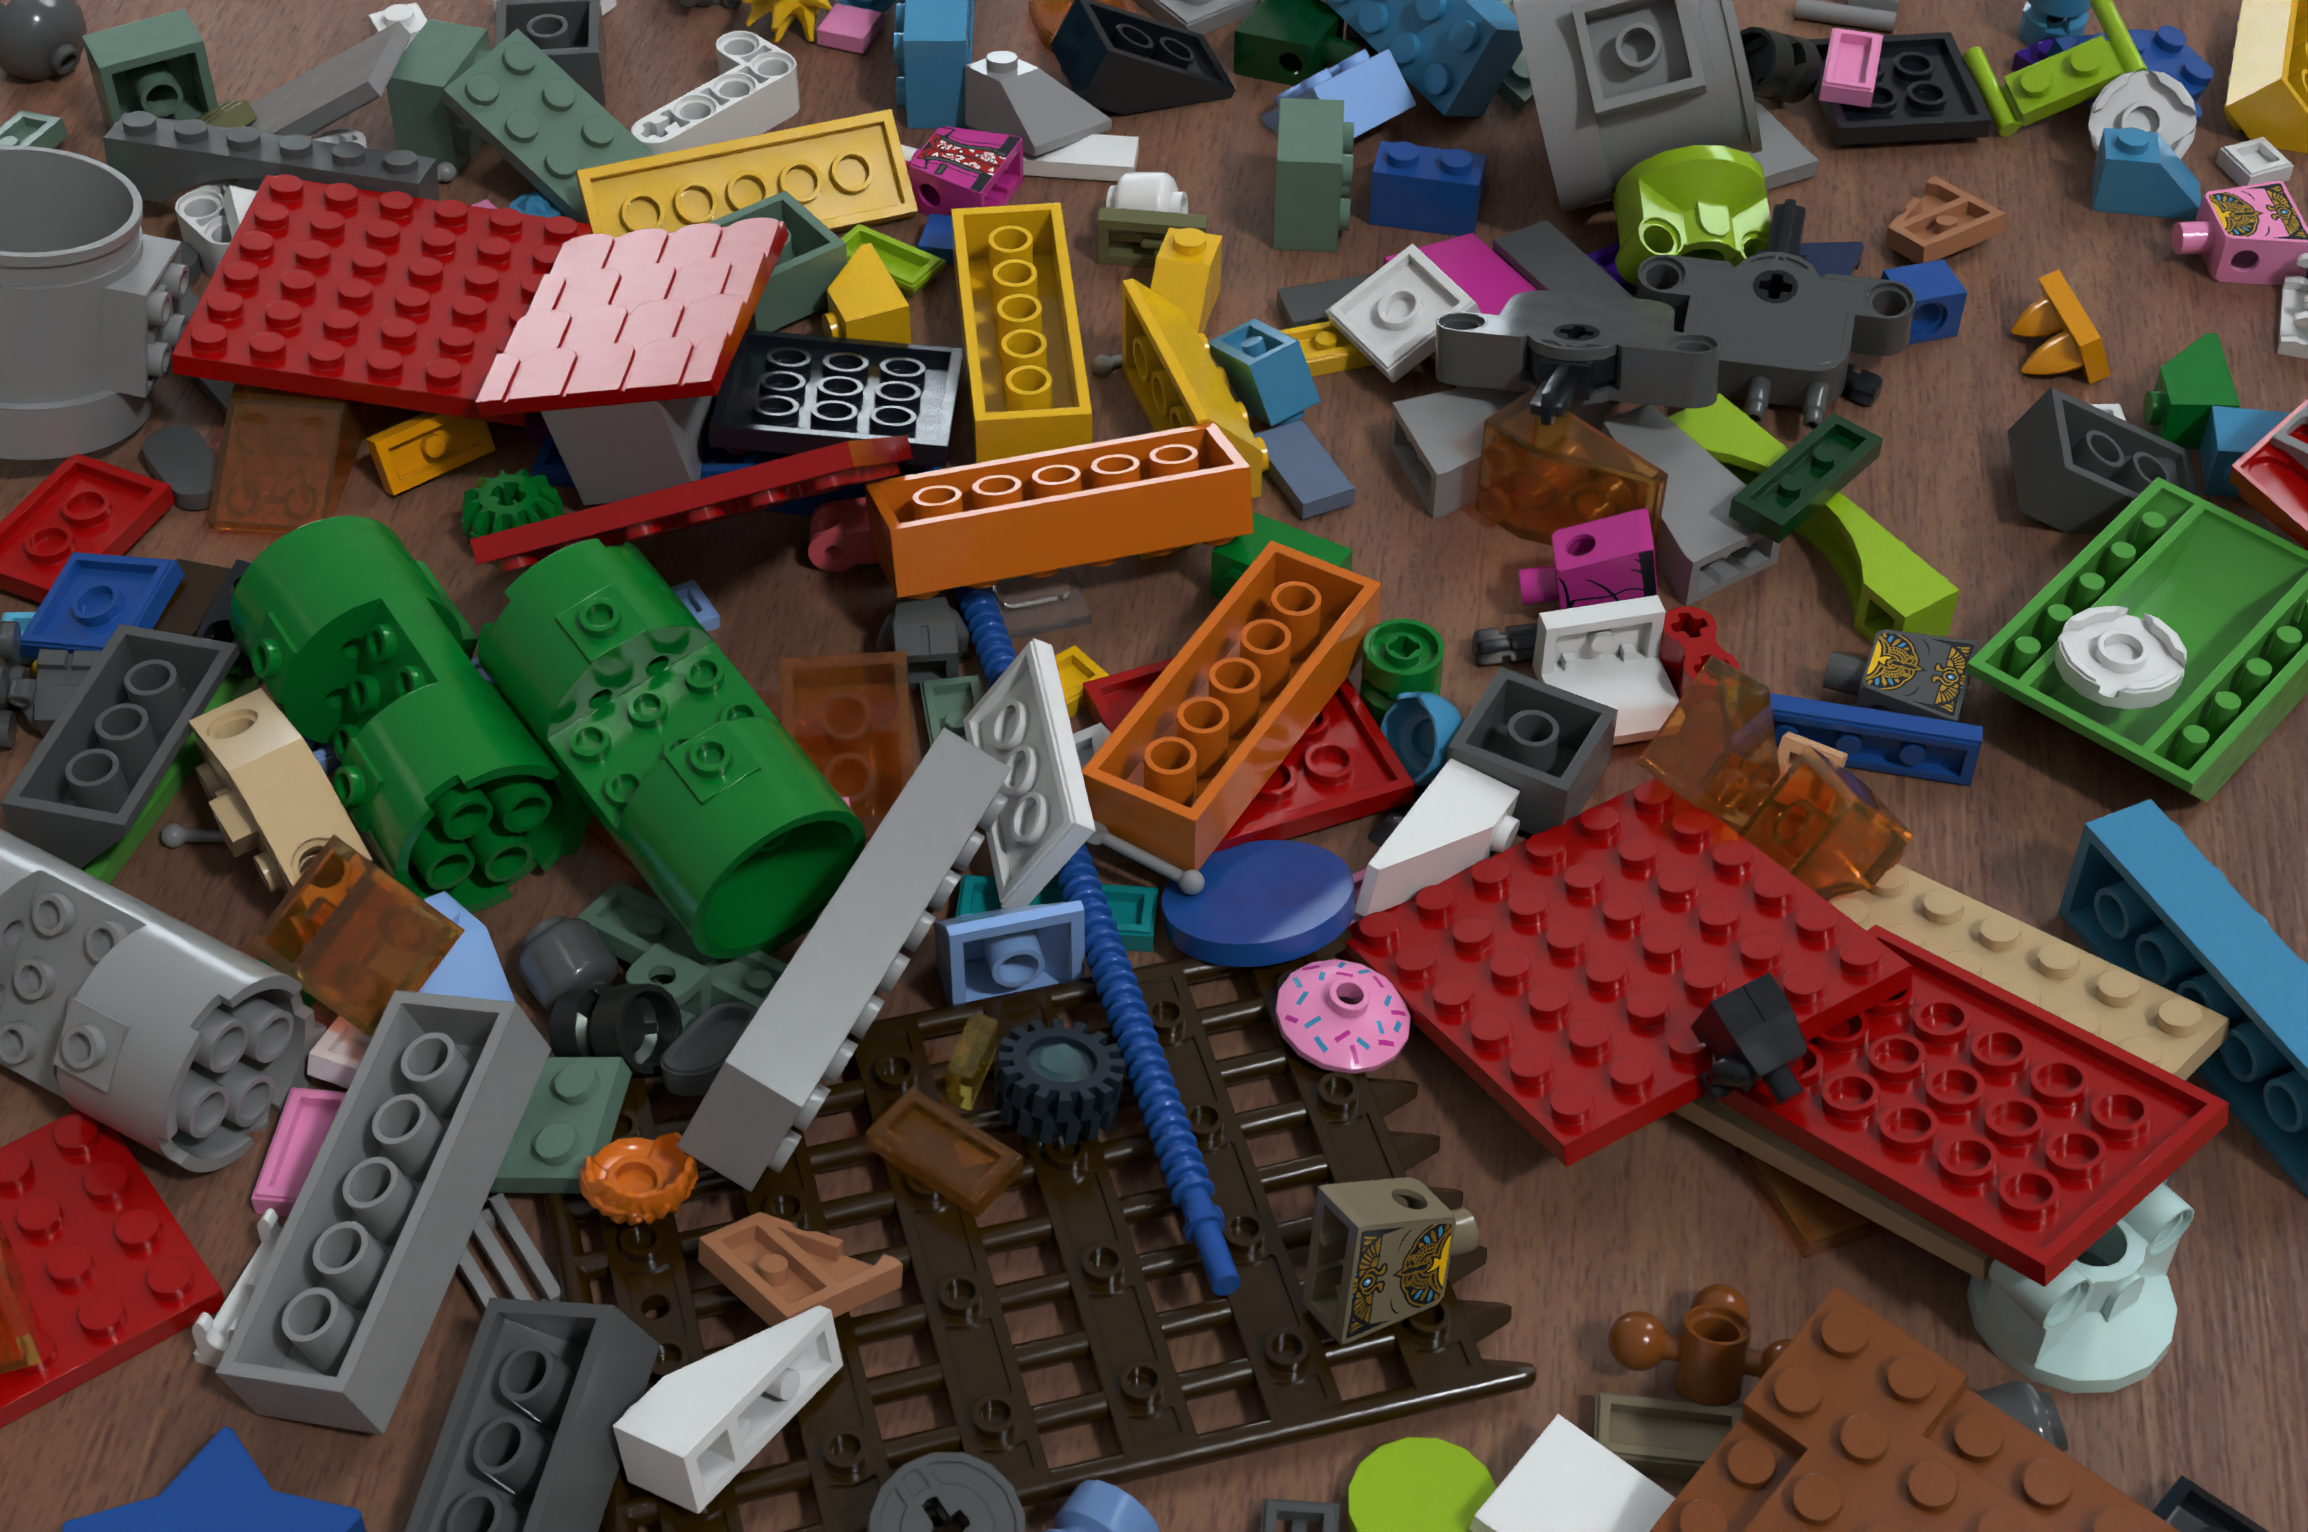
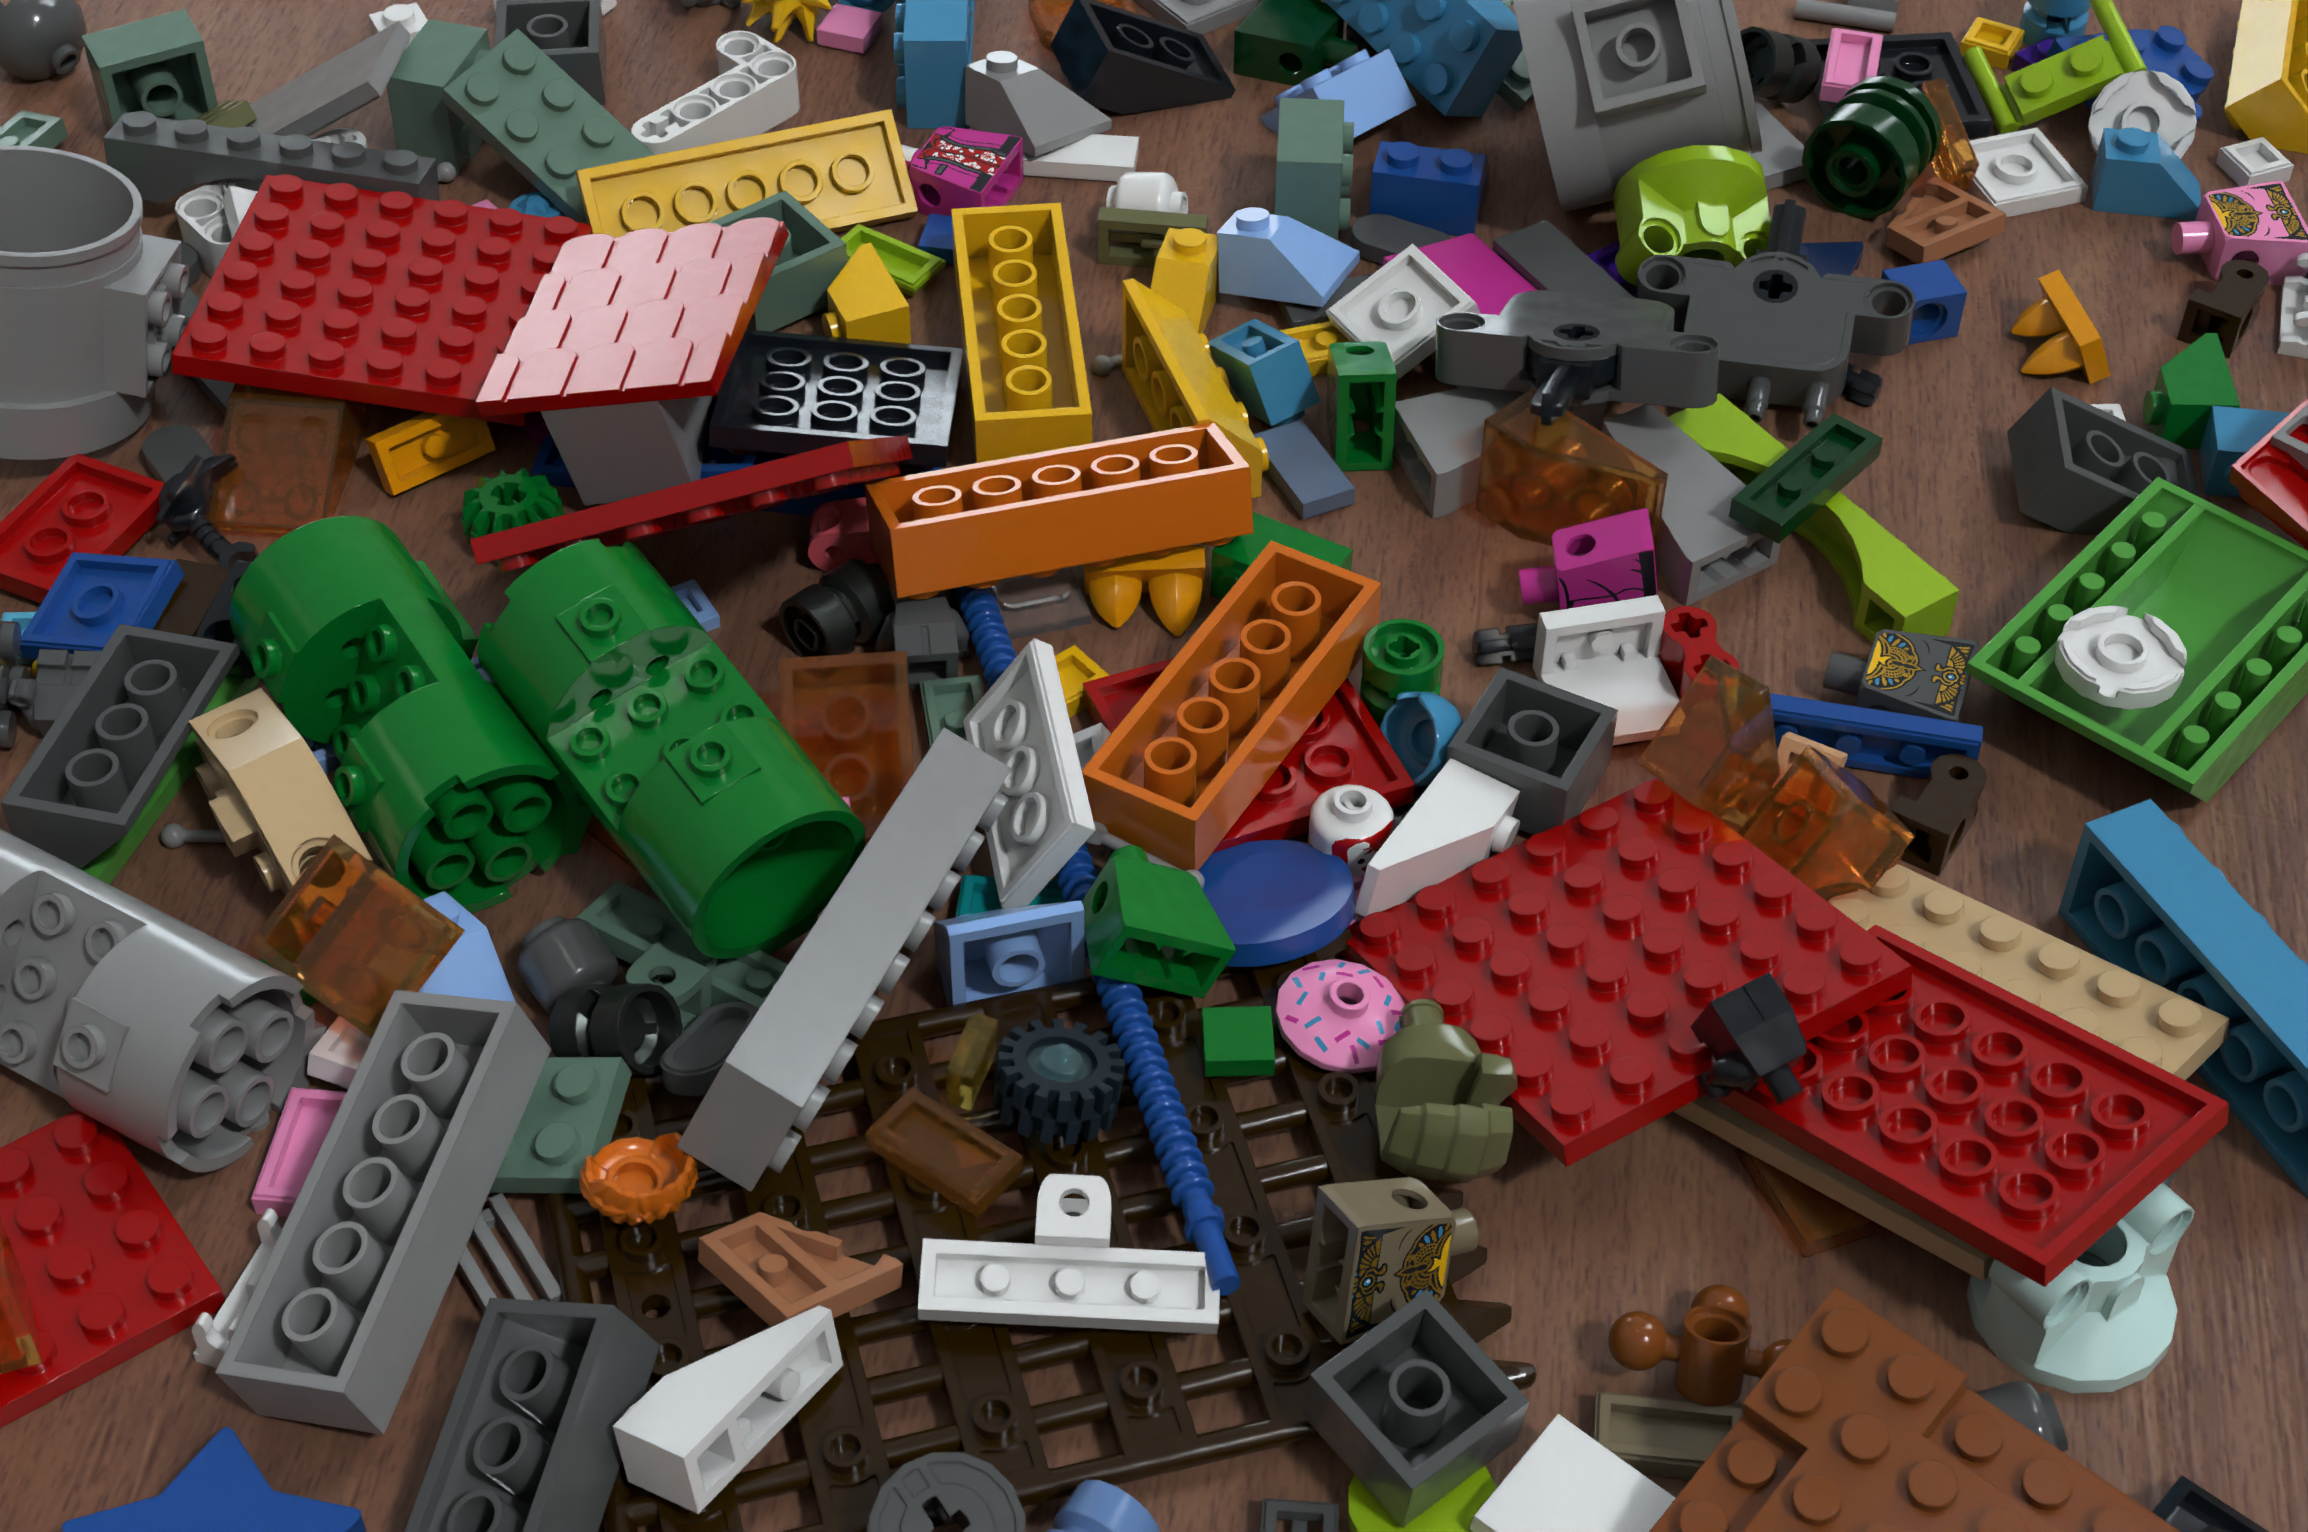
(187, 504): none -> black piece
(837, 611): none -> pearl dark grey wheel
(1068, 1273): none -> white plate
(1153, 926): none -> green torso
(1171, 580): none -> light orange tile
(1238, 1041): none -> green tile
(1280, 259): none -> light blue slope
(1350, 824): none -> white head
(1363, 388): none -> green torso
(1386, 235): none -> dark grey tile
(1414, 1407): none -> dark grey brick
(1441, 1100): none -> olive piece
(1872, 147): none -> dark green wheel
(1942, 811): none -> dark brown leg
(1956, 158): none -> clear orange tile
(1996, 40): none -> yellow tile
(2024, 174): none -> white tile
(2229, 308): none -> dark brown leg

